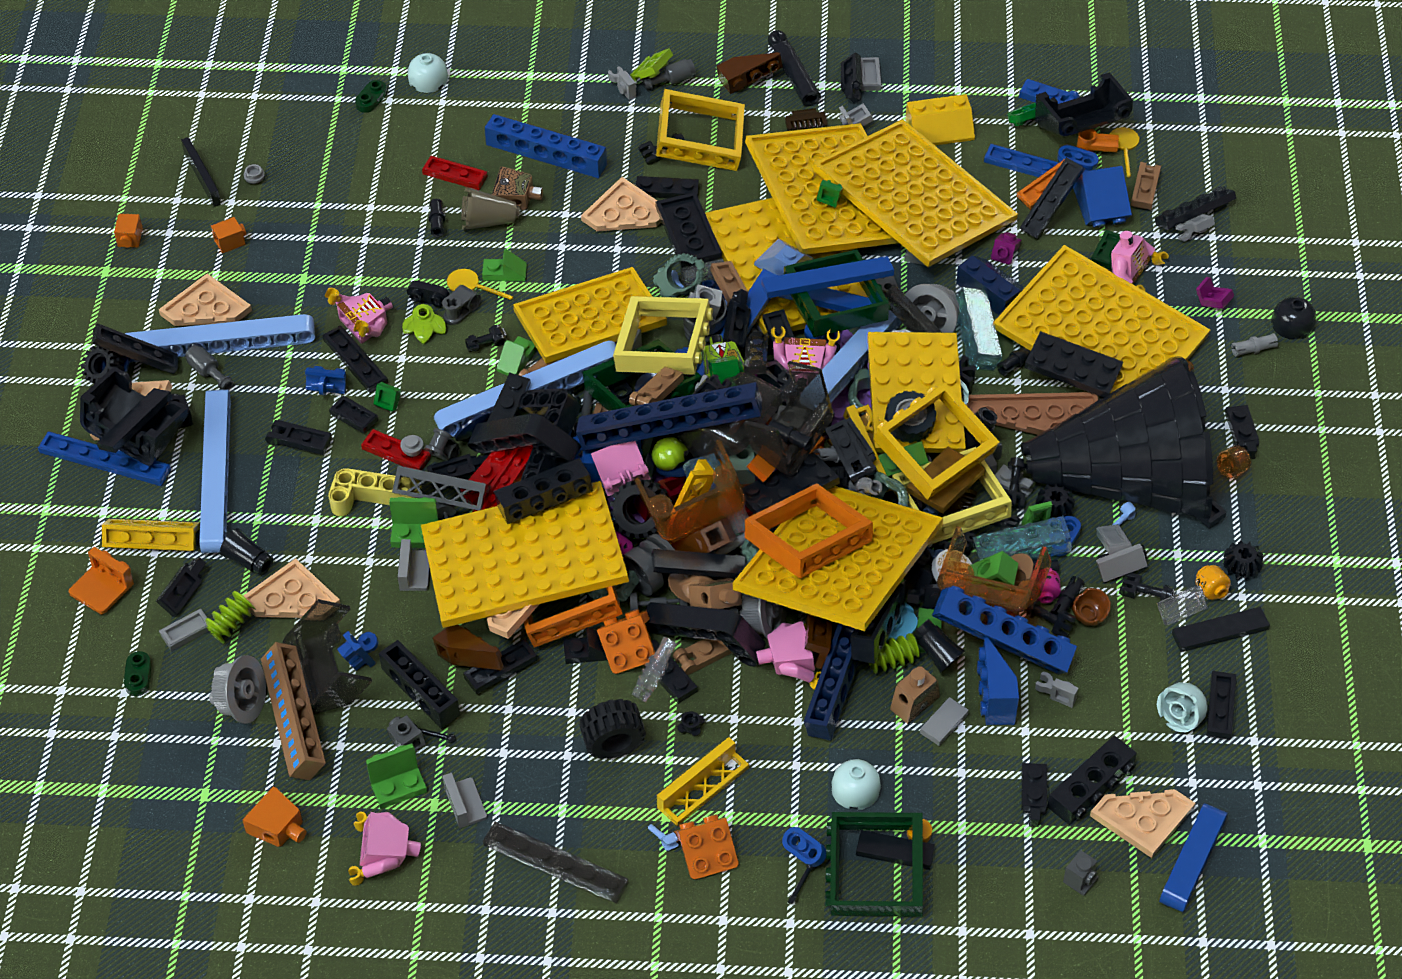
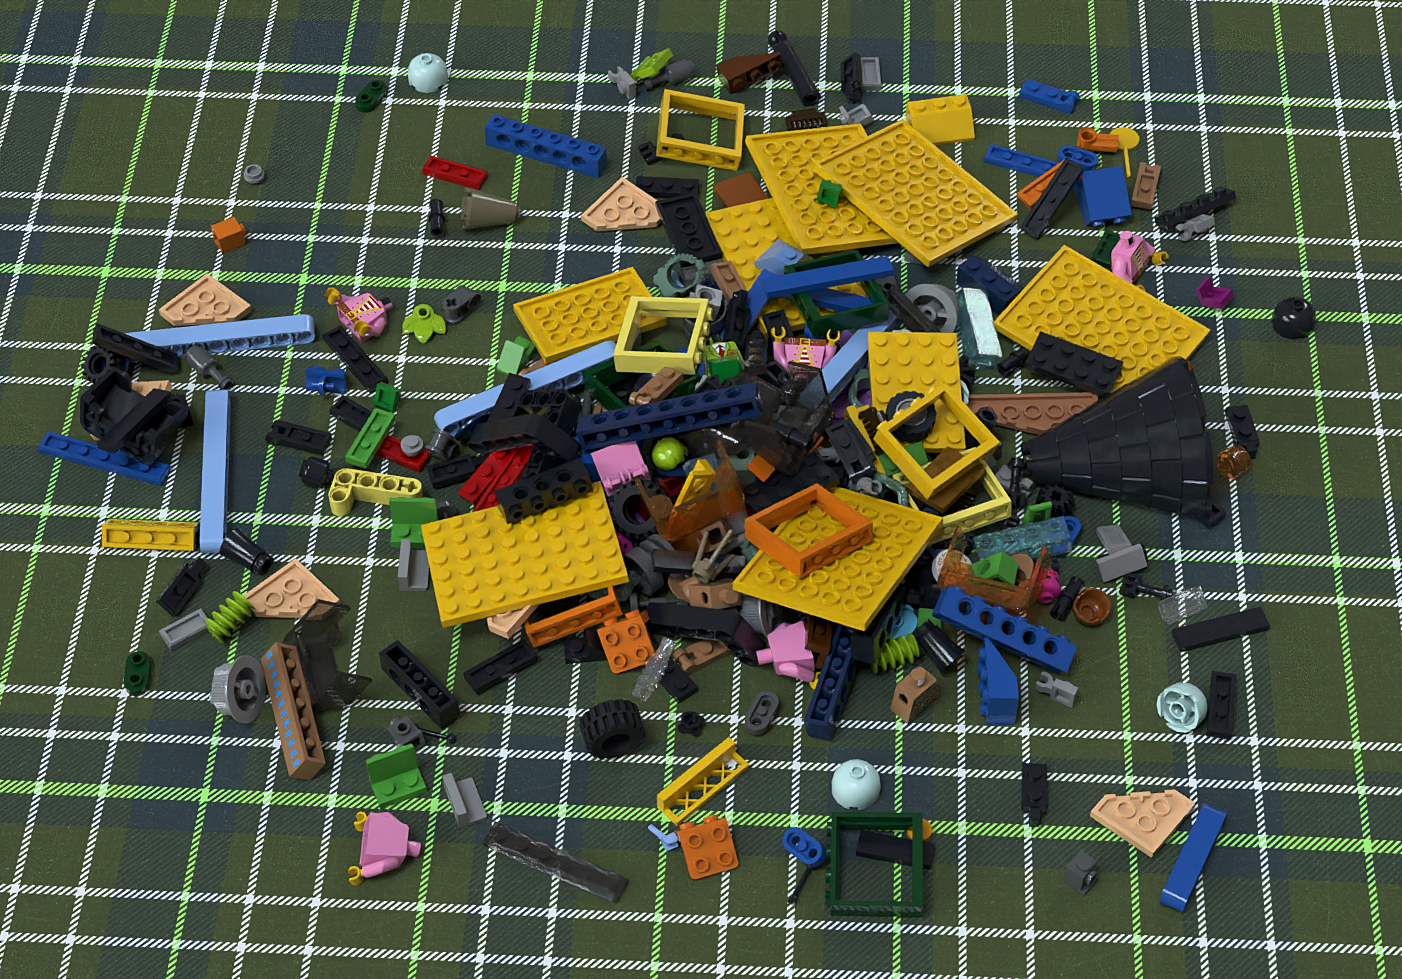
(103, 582): orange bracket -> none
(128, 230): orange brick -> none
(201, 171): black tile -> none
(275, 819): orange torso -> none
(315, 472): none -> black head
(357, 651): blue hips -> none
(370, 438): none -> bright green plate
(427, 293): black plate -> none
(447, 481): dark grey fence -> none
(463, 648): reddish brown slope -> none
(470, 279): yellow piece -> none
(495, 335): black bar -> none
(506, 269): bright green slope -> none
(516, 187): torso -> none
(704, 569): none -> dark tan plant
(739, 190): none -> dark orange tile
(759, 714): none -> dark grey plate
(875, 418): none -> dark brown piece
(944, 721): light grey tile -> none
(1004, 247): magenta bracket -> none
(1020, 115): green plate -> none
(1058, 621): black hinge -> none
(1102, 106): black windscreen -> none
(1112, 753): black brick -> none
(1128, 511): light blue hand -> none
(1213, 582): light orange head -> none
(1243, 560): black gear -> none
(1254, 344): light grey pin -> none

